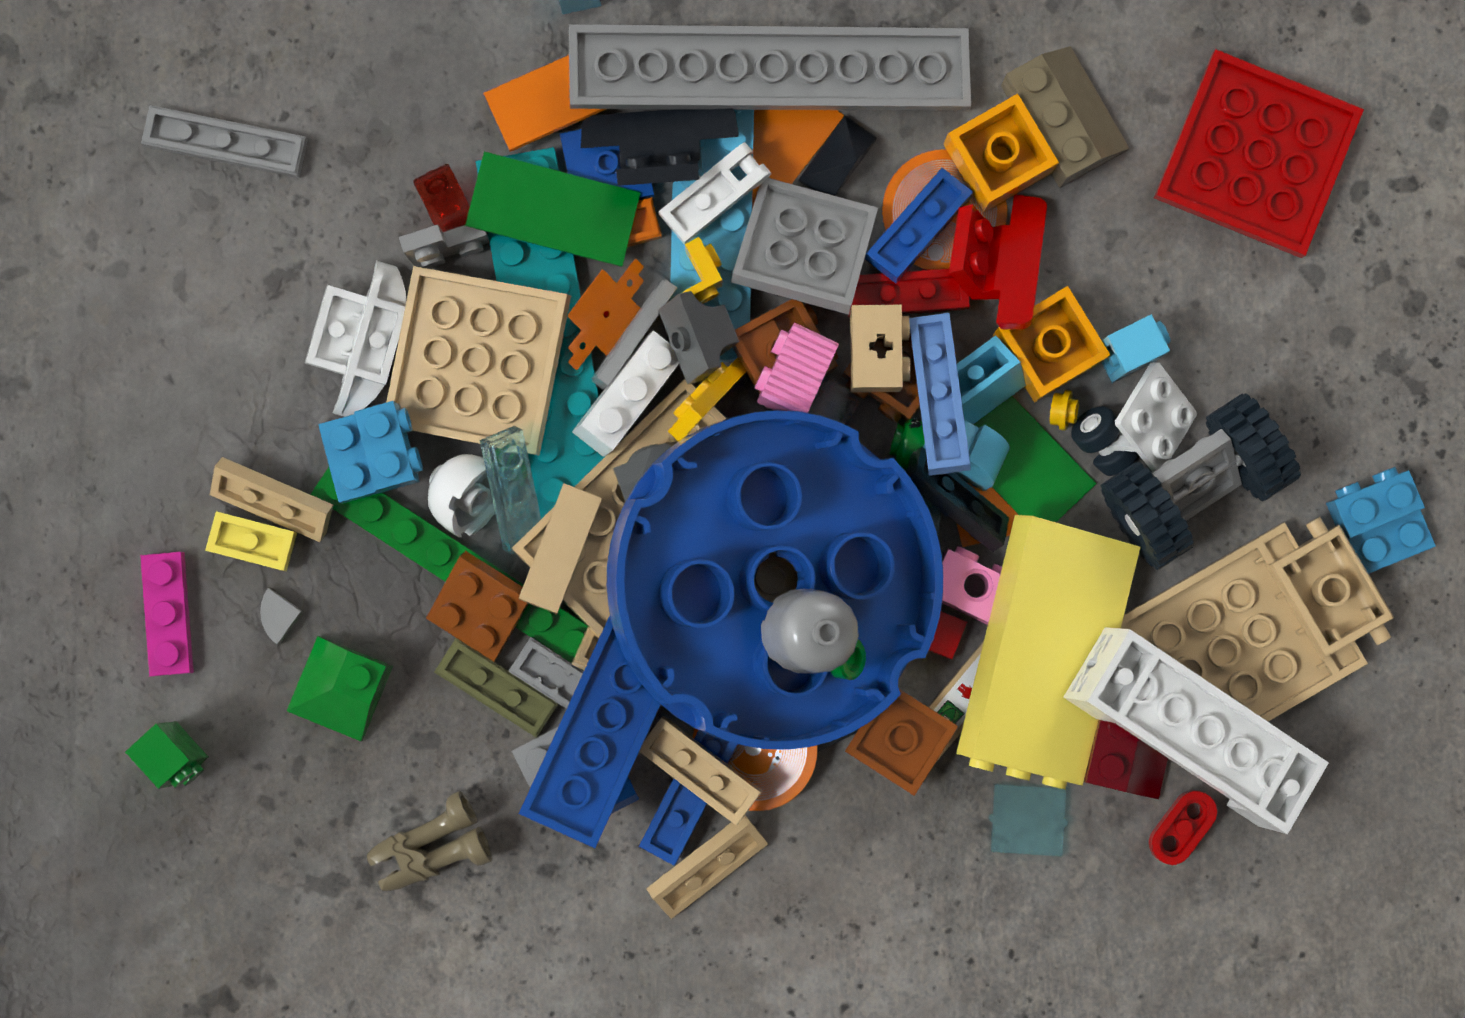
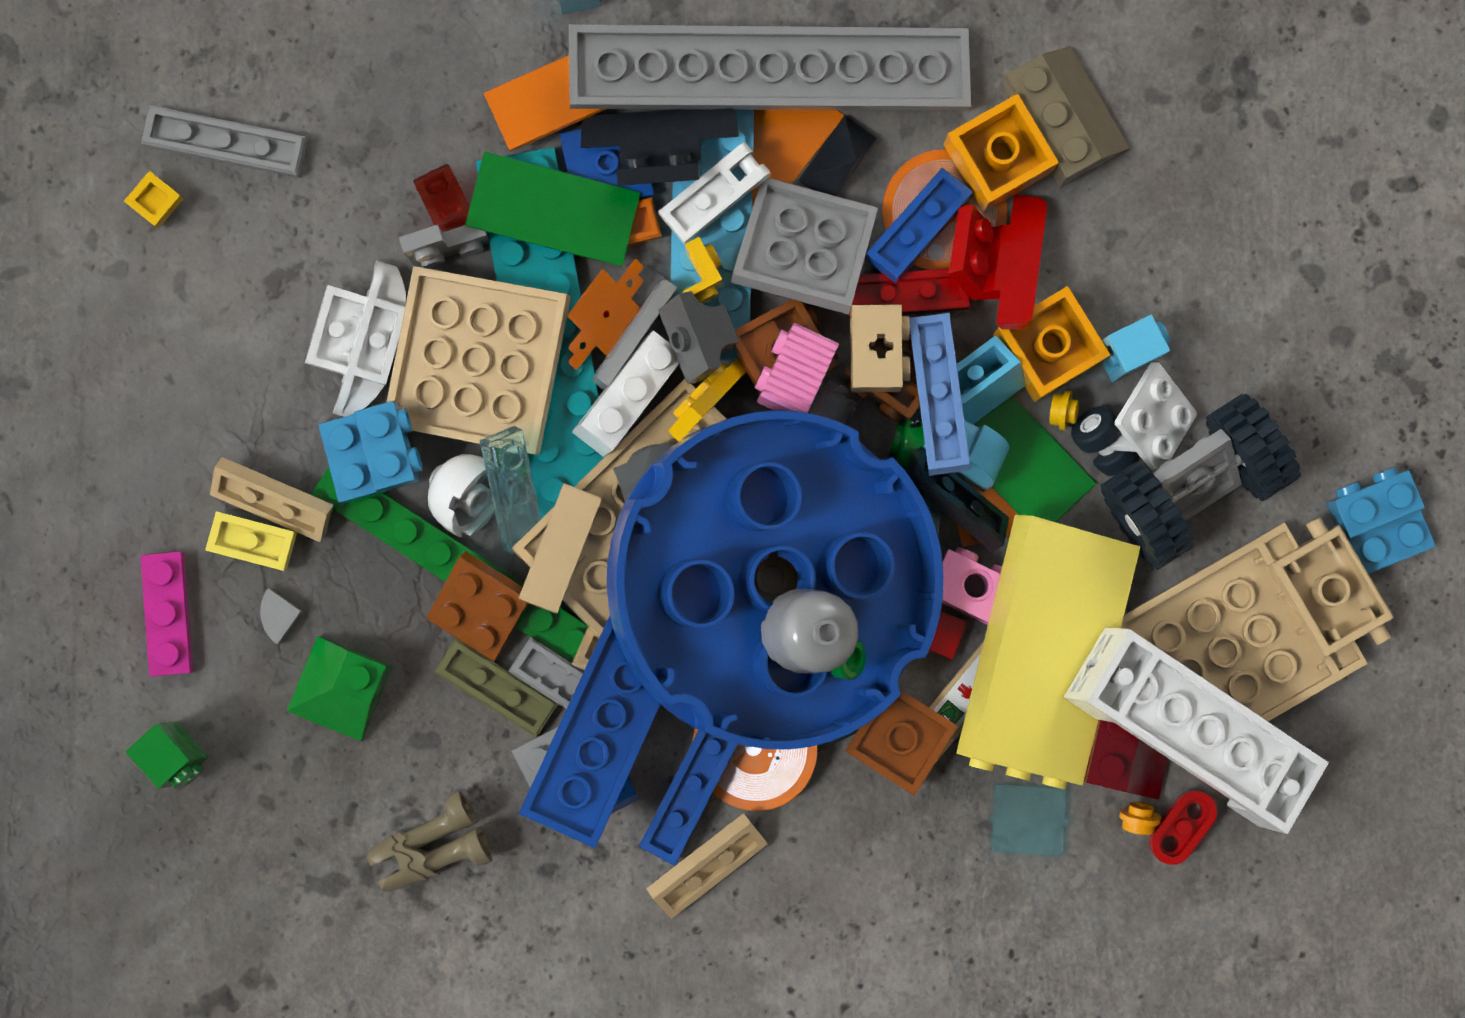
(153, 199): none -> yellow plate
(700, 770): tan plate -> none
(1139, 818): none -> light orange plate
(1258, 153): red plate -> none

